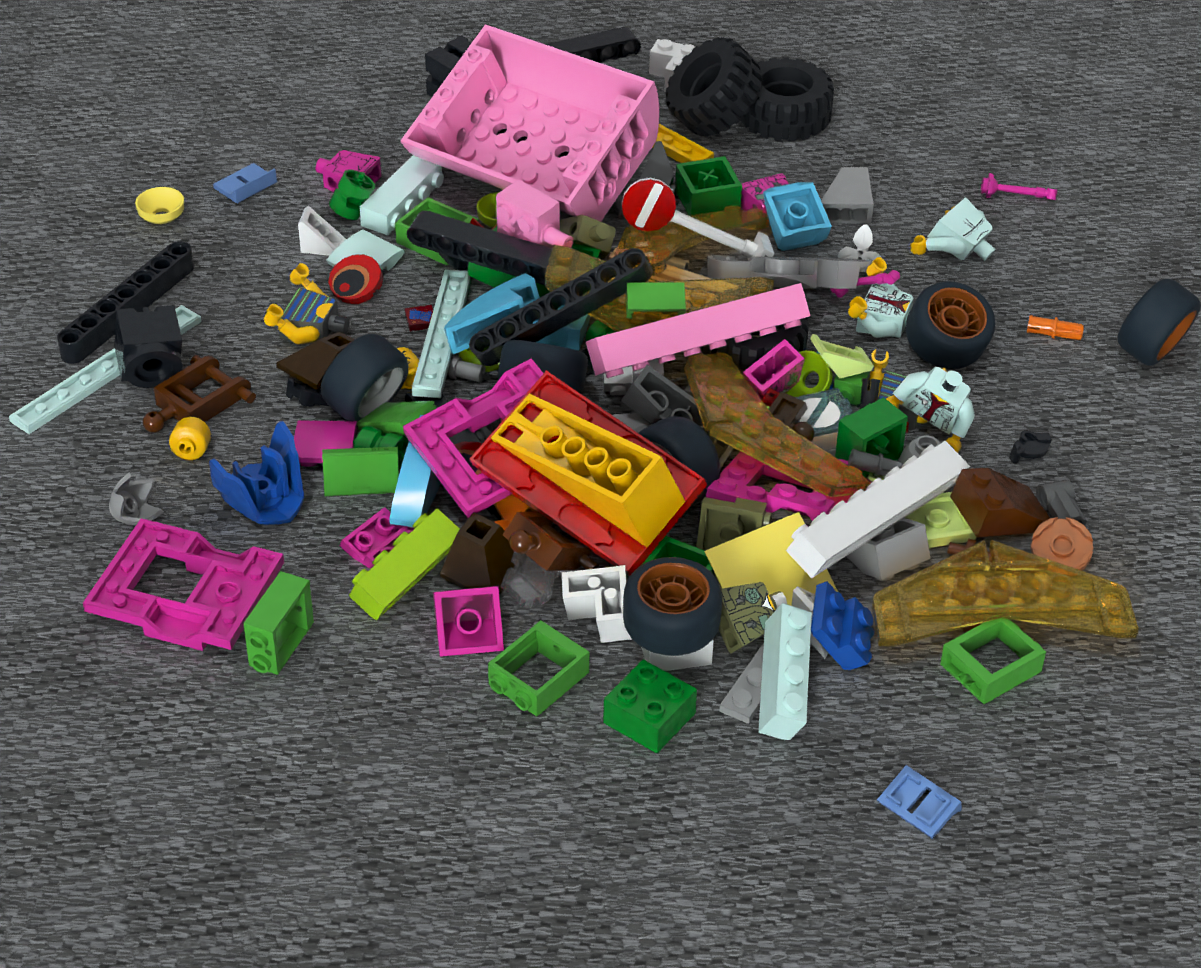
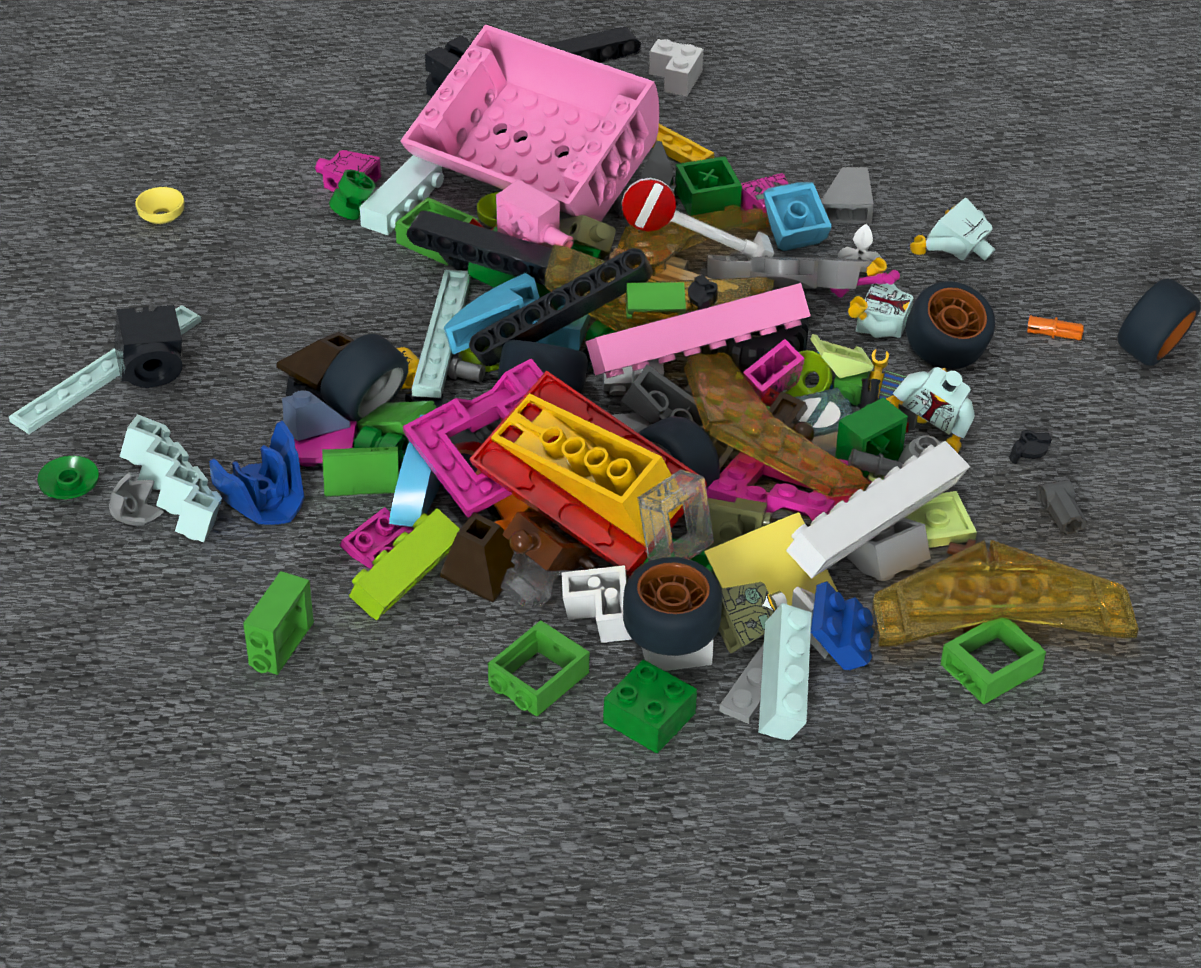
(68, 477): none -> green dish
(137, 291): black beam -> none
(180, 485): none -> light aqua brick
(190, 435): yellow head -> none
(205, 408): reddish brown piece -> none
(215, 607): dark pink piece -> none
(254, 178): medium blue piece -> none
(308, 314): torso -> none
(309, 416): none -> sand blue slope
(317, 235): white slope -> none
(355, 279): tile -> none
(368, 244): light aqua slope -> none
(418, 317): dark red tile -> none
(468, 621): dark pink slope -> none
(664, 497): none -> clear window
(702, 292): none -> black piece
(713, 87): black tyre -> none
(792, 100): black tyre -> none
(931, 813): medium blue piece -> none
(990, 186): dark pink piece -> none
(996, 503): reddish brown slope -> none
(1063, 542): nougat tile -> none

